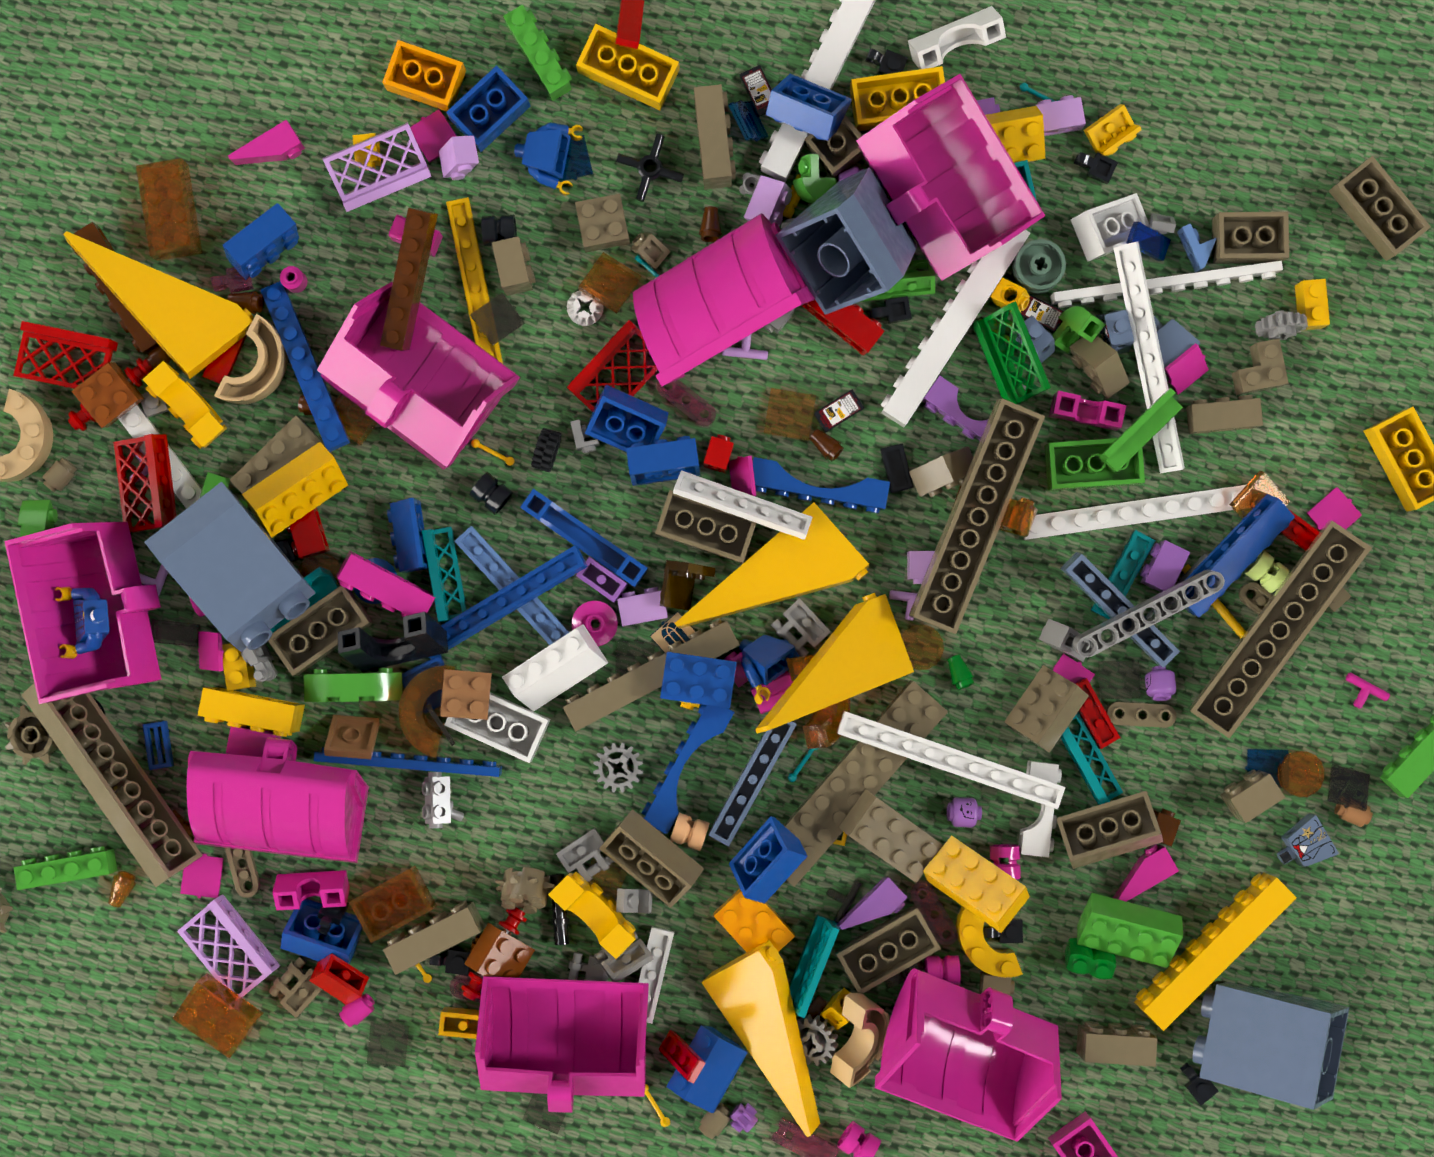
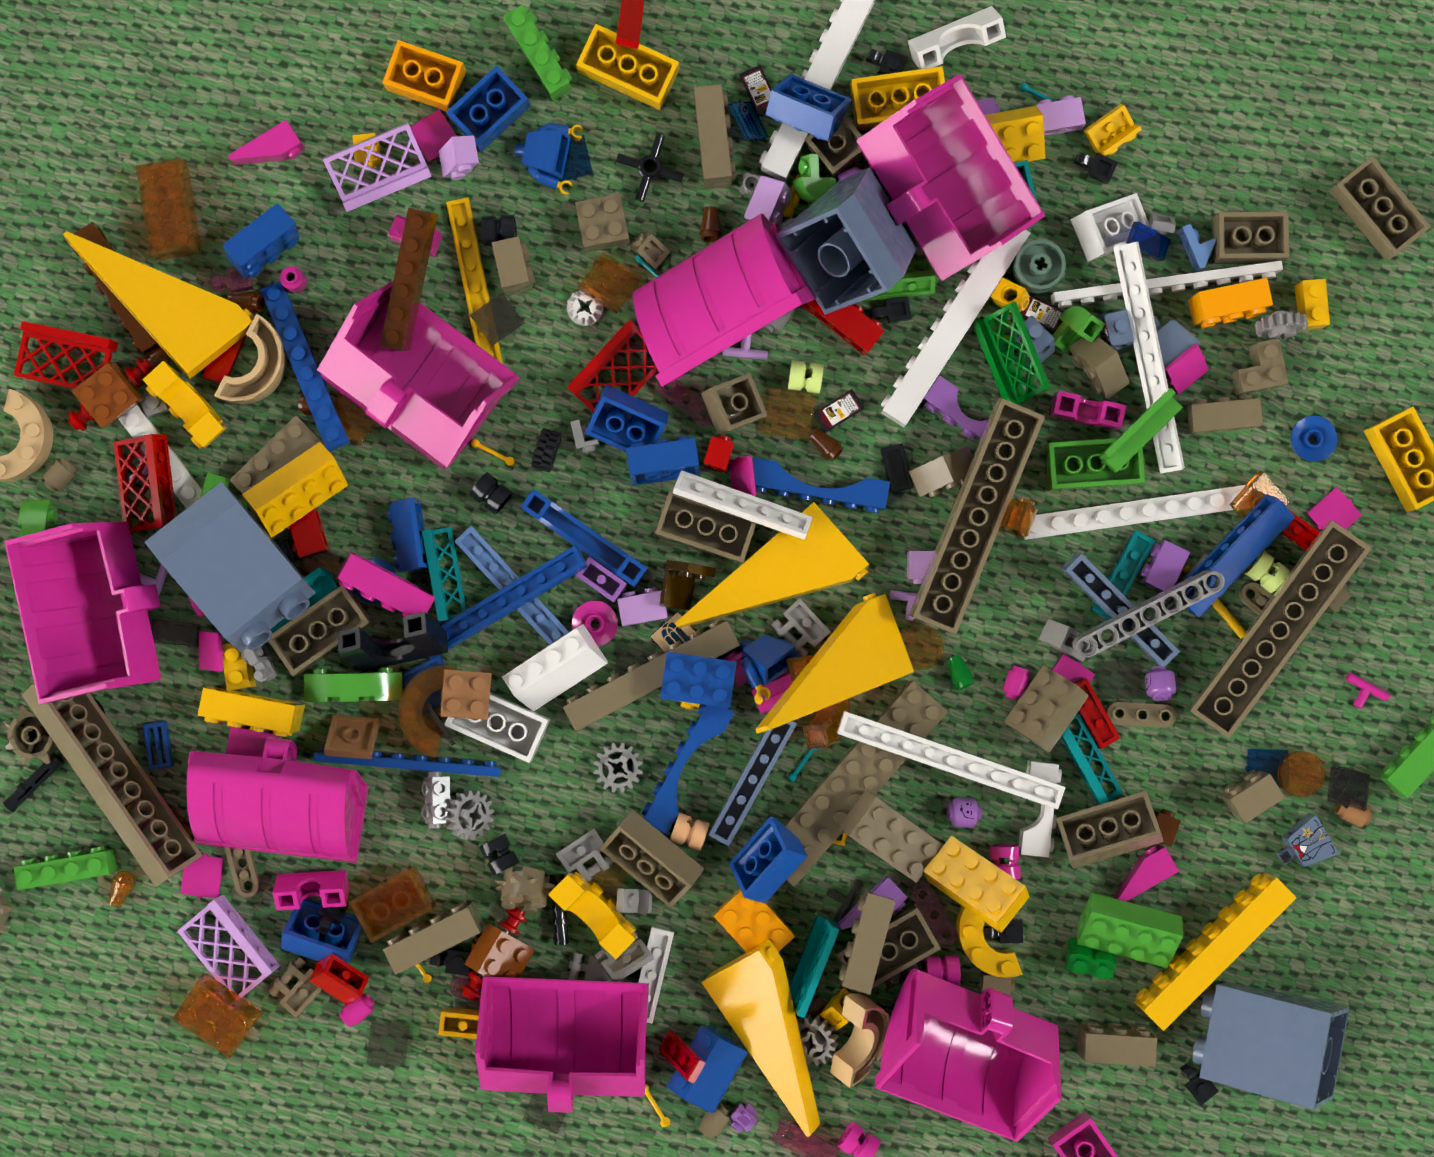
(26, 789): none -> black pin
(90, 620): blue torso -> none
(469, 803): none -> light grey gear
(499, 863): none -> black wheel
(734, 404): none -> dark tan brick
(797, 376): none -> yellowish green wheel
(868, 942): none -> dark tan brick
(1016, 682): none -> dark pink brick
(1230, 303): none -> light orange brick
(1324, 435): none -> blue dish

